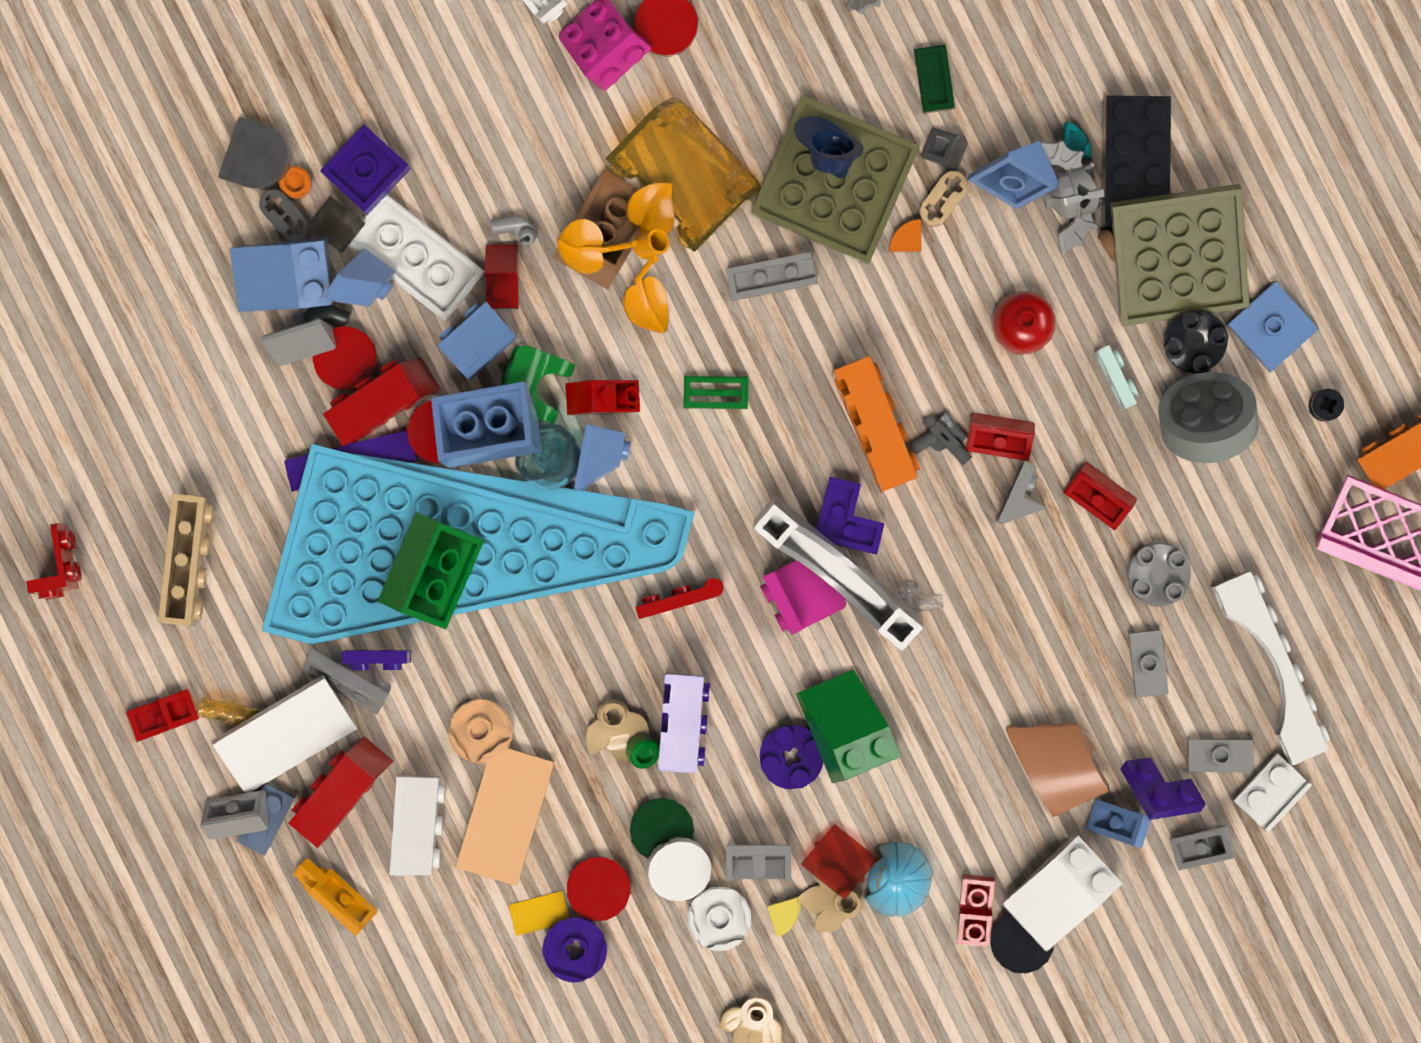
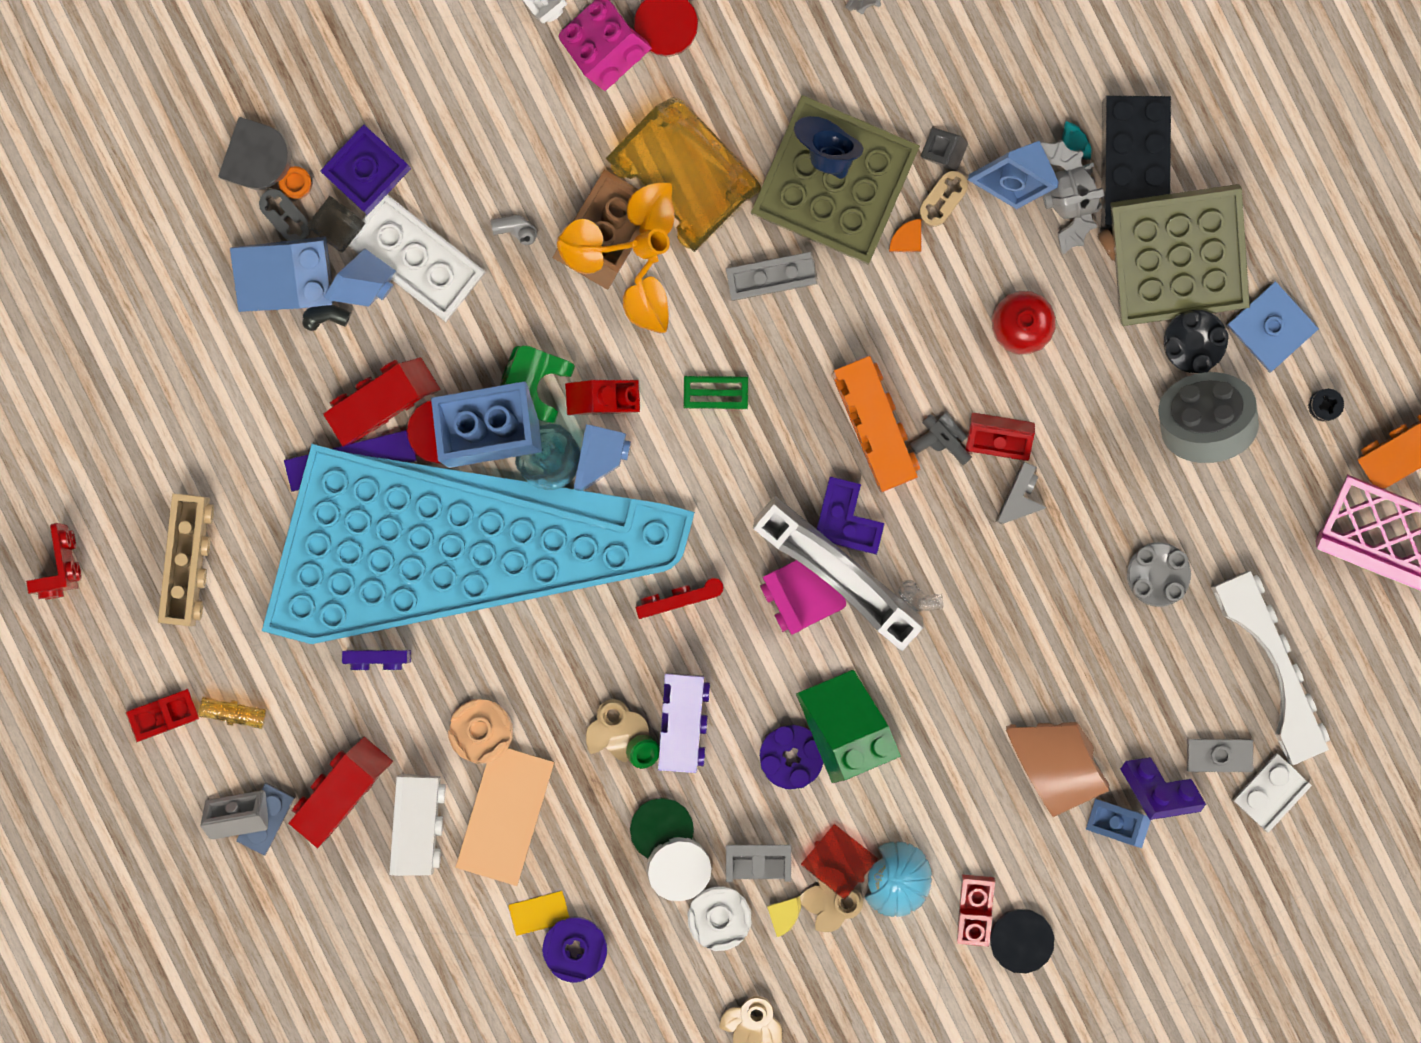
(284, 734): white tile -> none
(299, 341): light grey slope -> none
(335, 896): light orange hinge -> none
(347, 682): light grey hinge -> none
(349, 362): red tile -> none
(430, 571): green slope -> none
(476, 340): medium blue slope -> none
(502, 276): red slope -> none
(598, 888): red tile -> none
(934, 79): dark green tile -> none
(1061, 892): white slope -> none
(1100, 495): red slope -> none
(1123, 389): light aqua plate -> none
(1148, 663): light grey plate -> none
(1203, 847): light grey slope -> none

